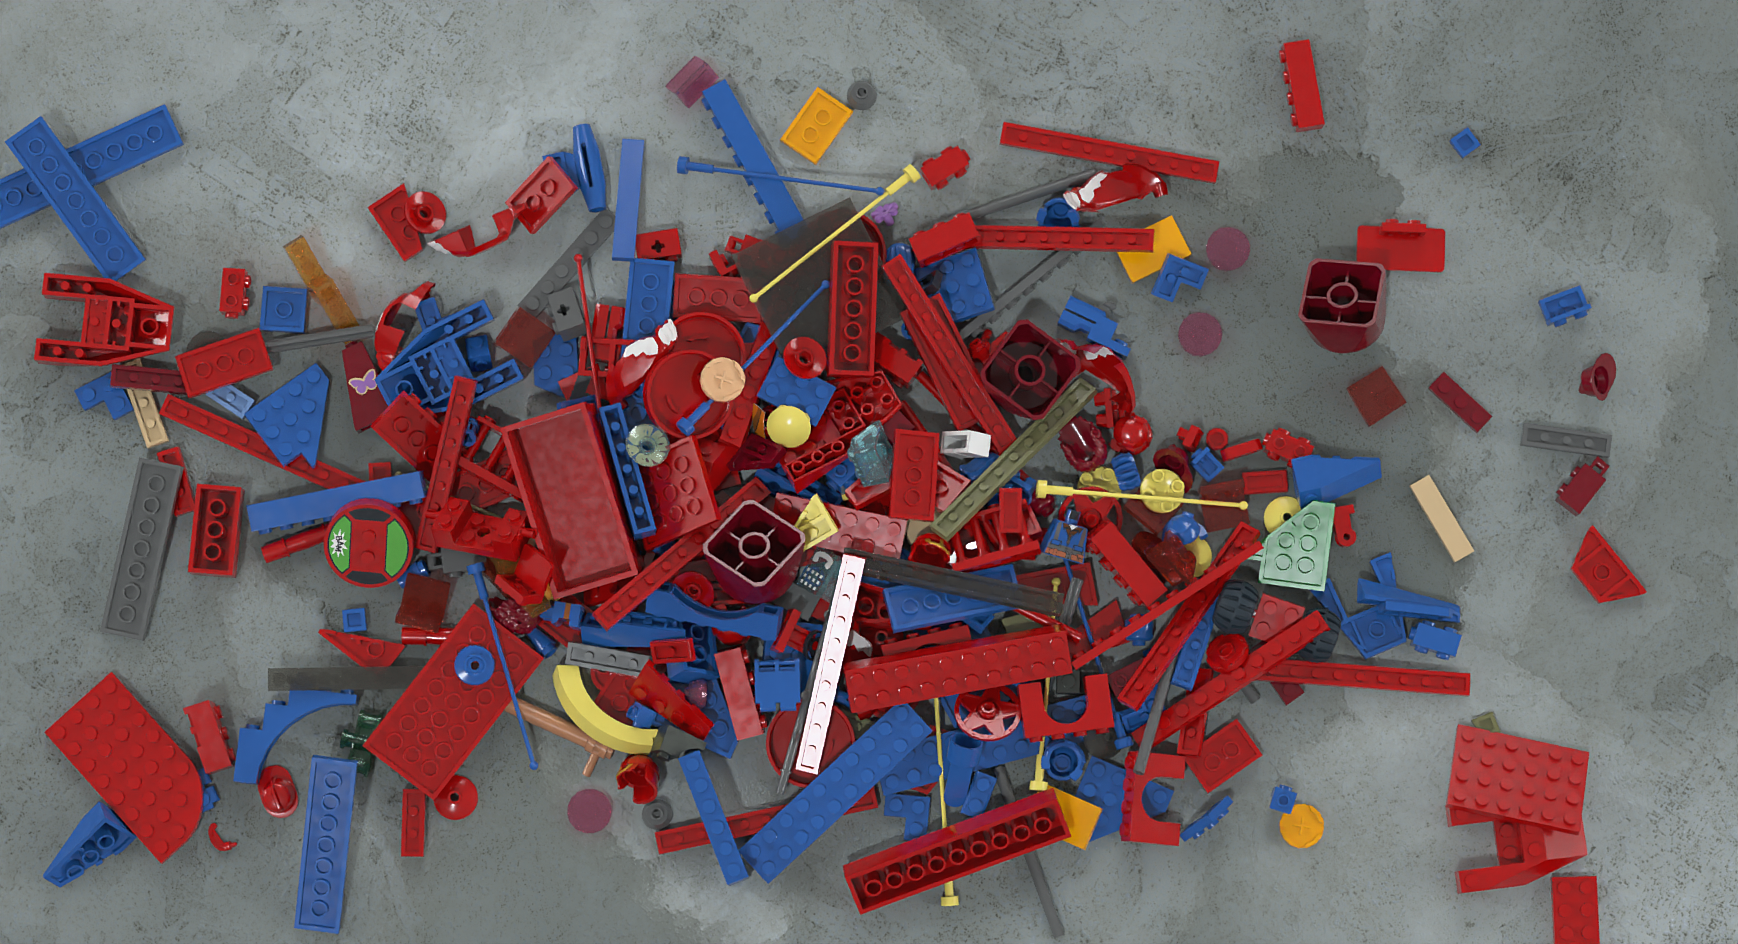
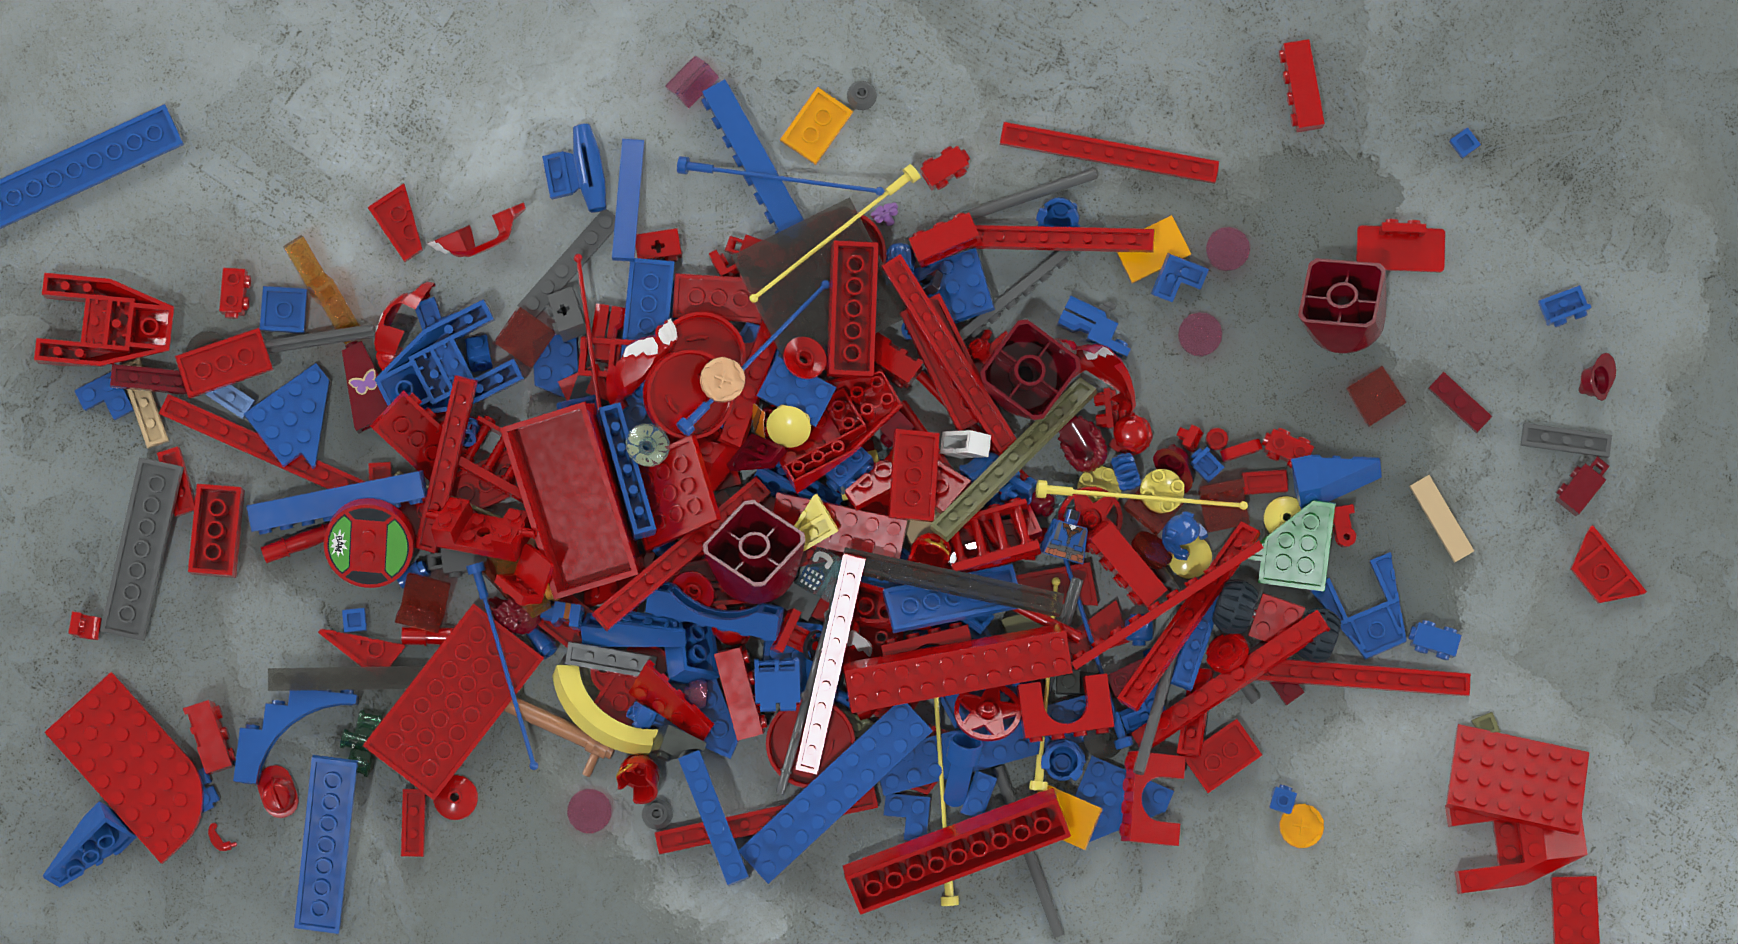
(75, 200): blue plate -> none
(84, 626): none -> red plate
(430, 206): red dish -> none
(463, 665): blue piece -> none
(542, 194): red plate -> none
(672, 650): red plate -> none
(871, 455): clear light blue slope -> none
(1010, 510): red tile -> none
(1115, 188): red animal -> none
(1173, 560): clear red bracket -> none
(1208, 820): blue plate -> none
(1405, 603): blue wedge -> none

